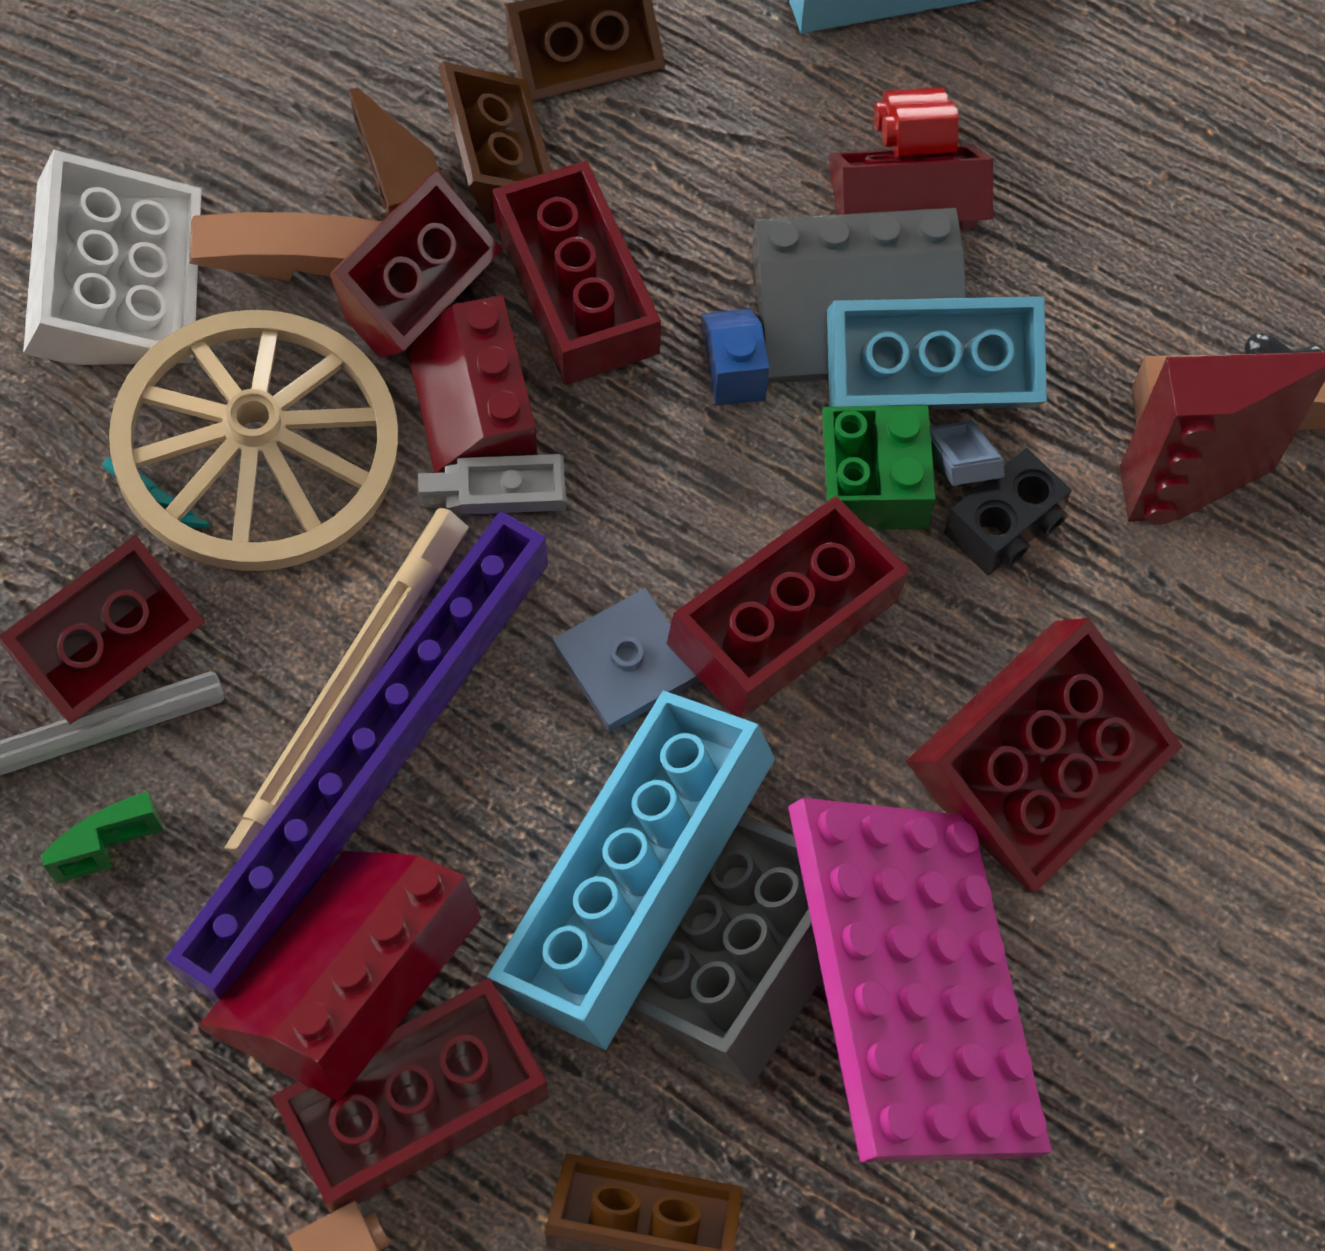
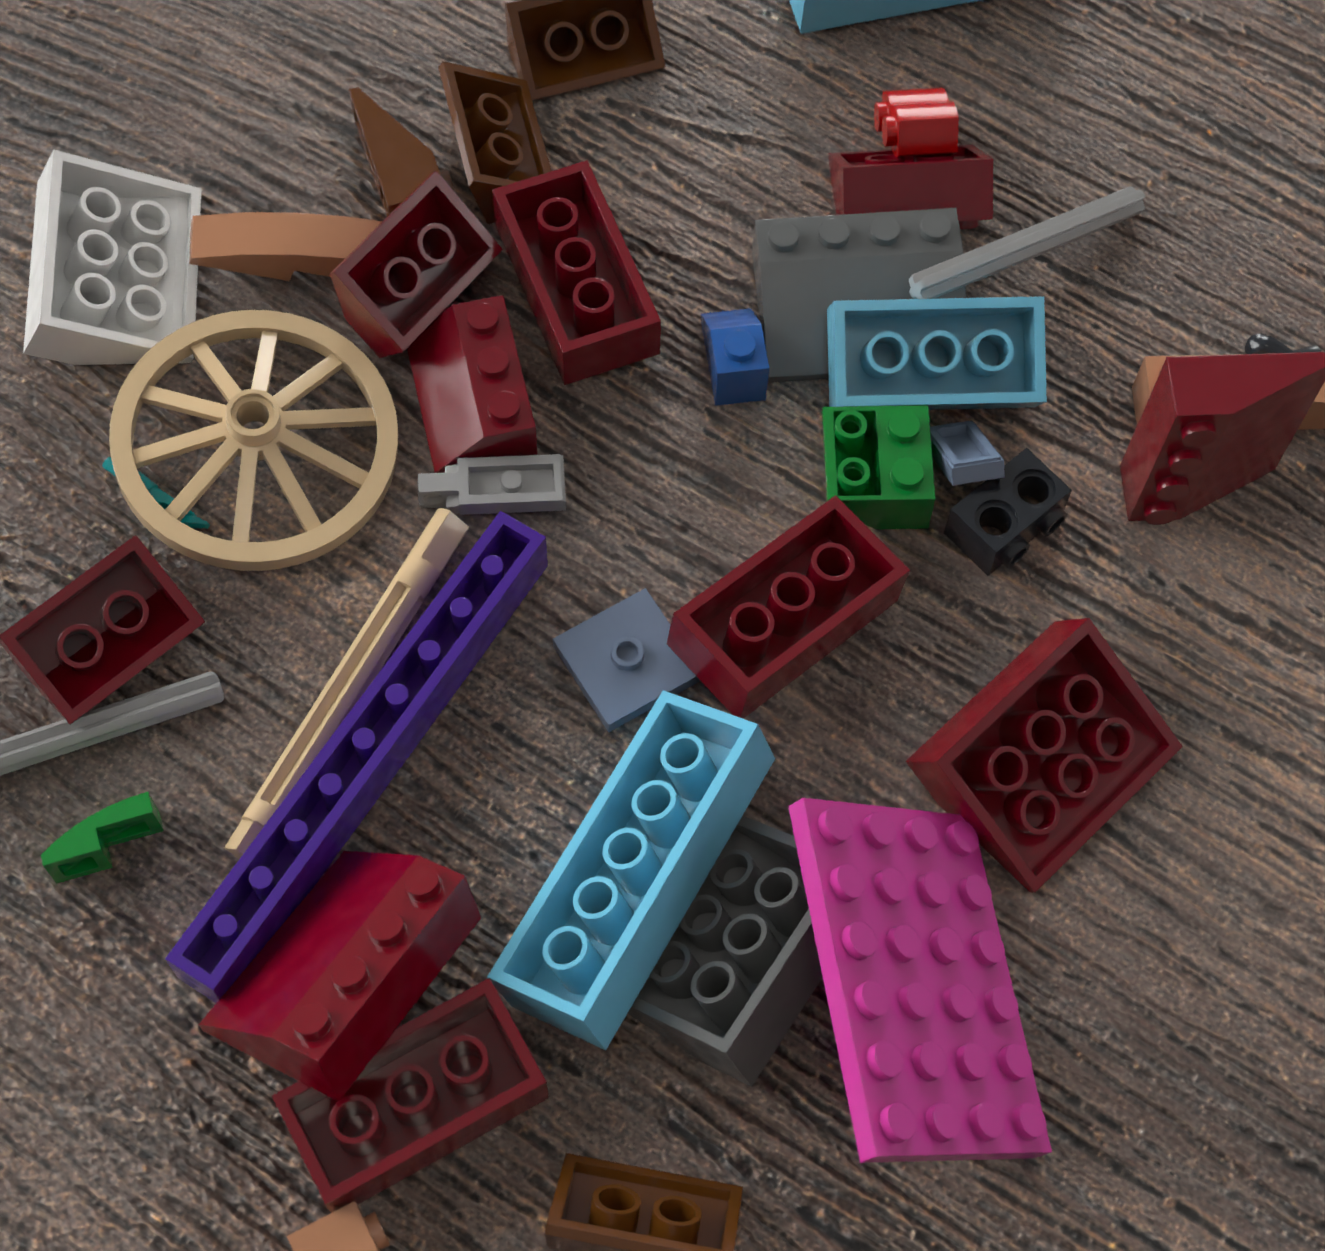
(1026, 244): none -> light grey axle

